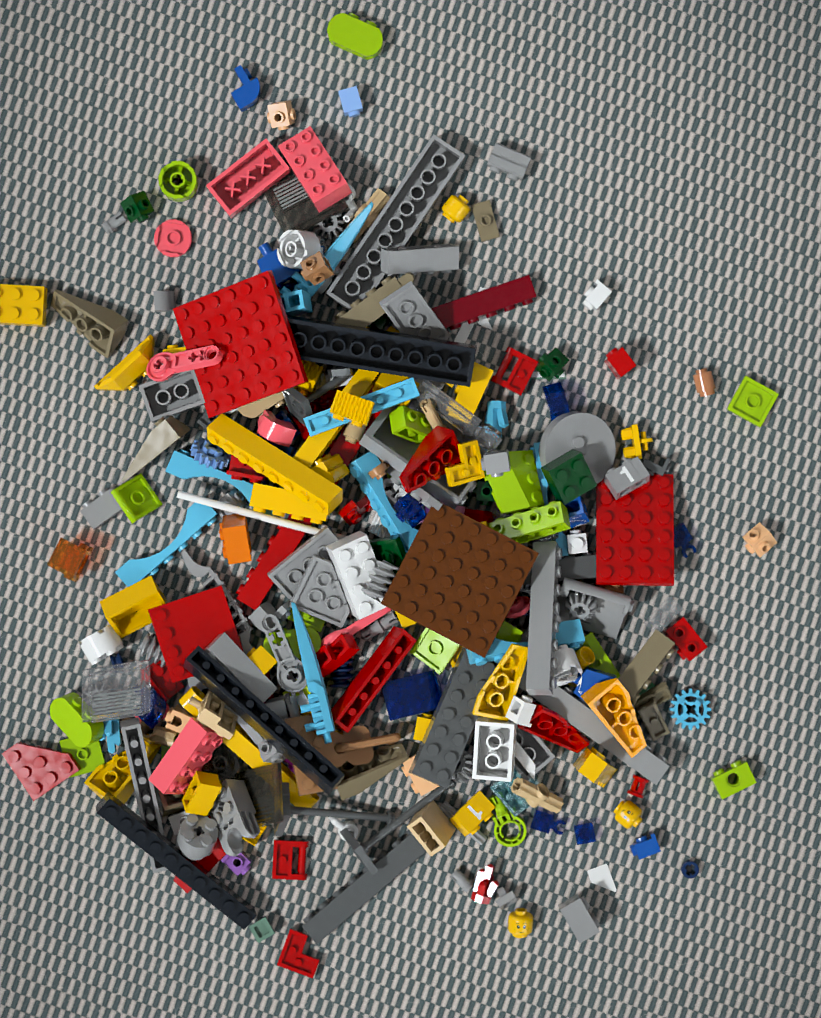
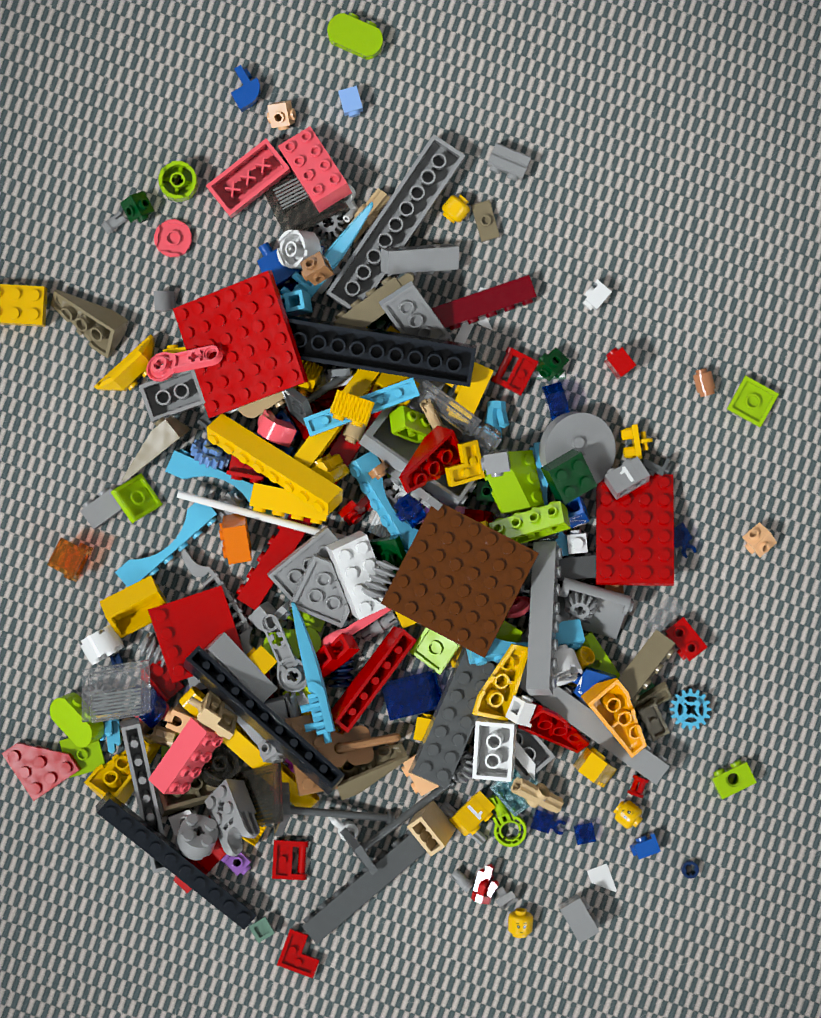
(201, 793): yellow brick -> none

